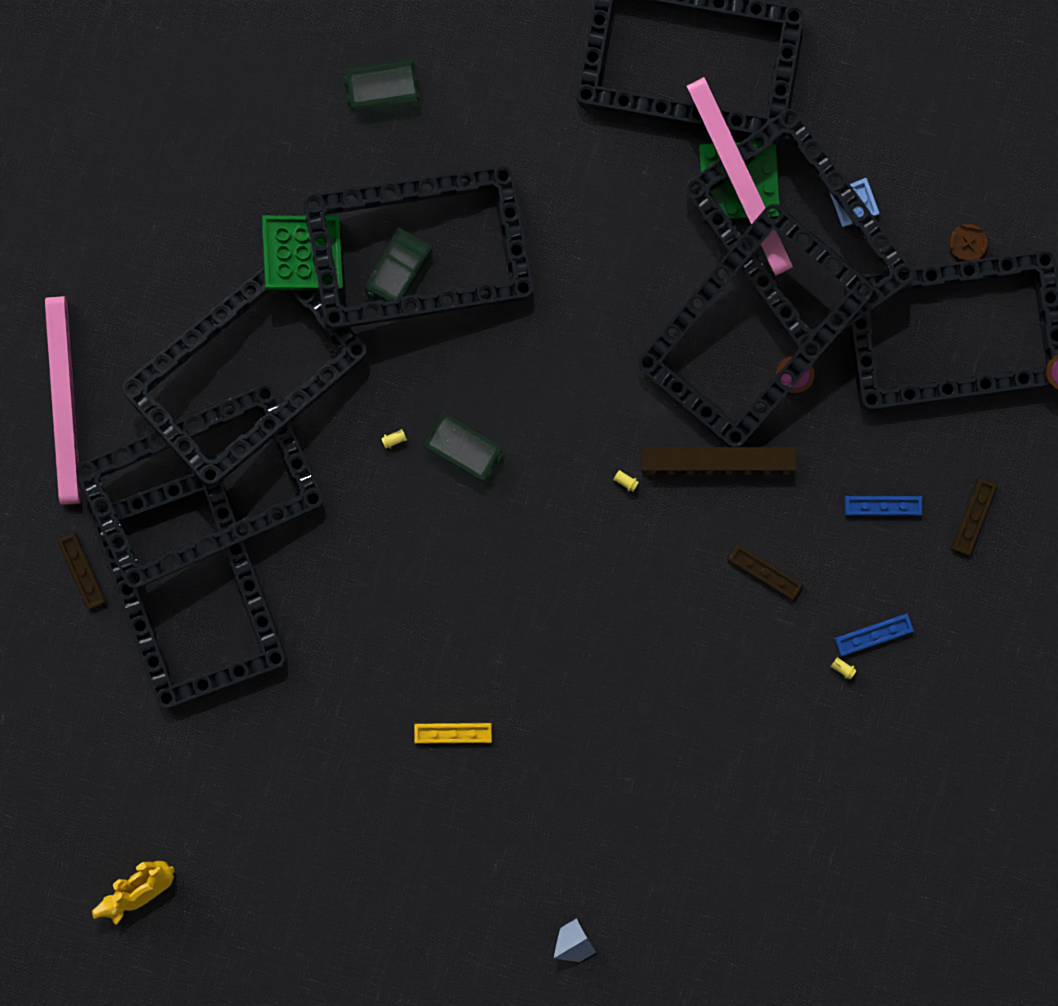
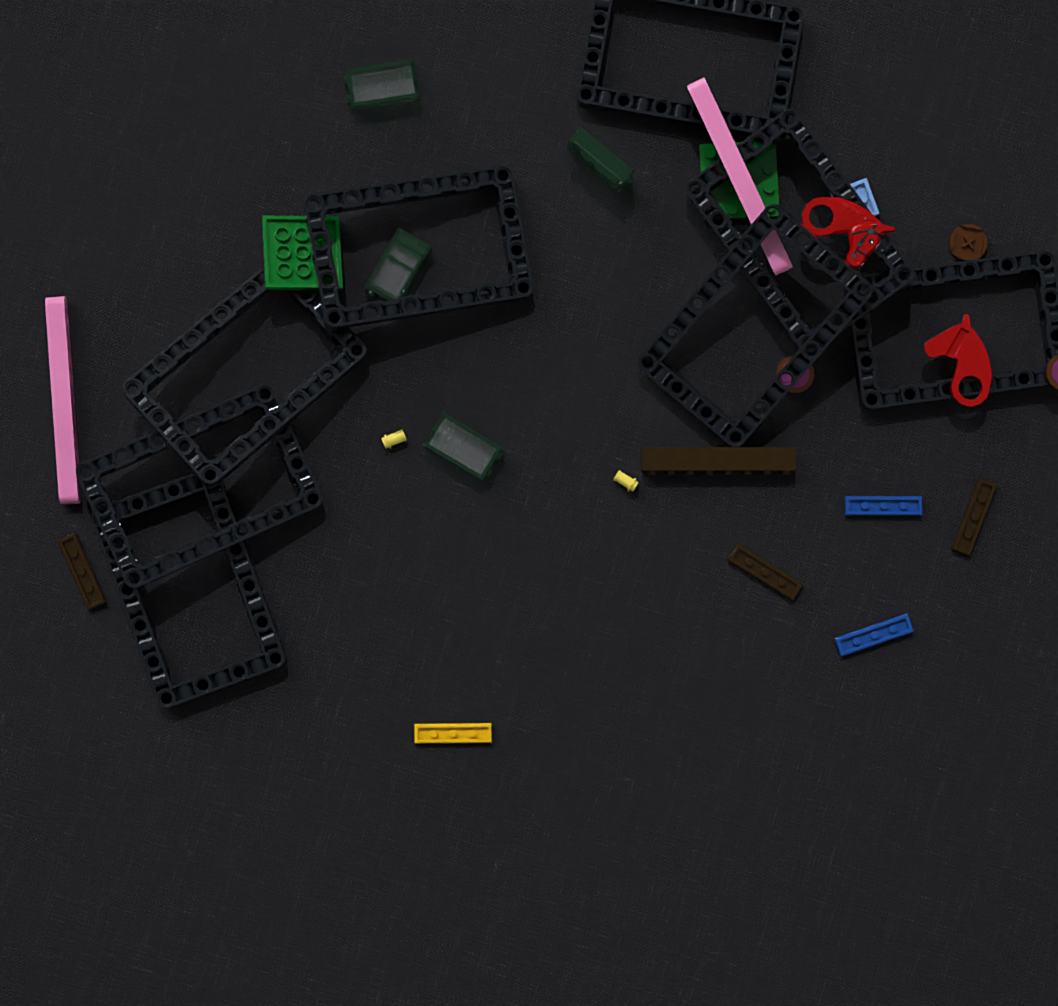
(137, 891): yellow animal -> none
(573, 943): slope -> none
(601, 160): none -> clear green door
(843, 668): light yellow pin -> none
(849, 218): none -> red animal
(971, 355): none -> red animal

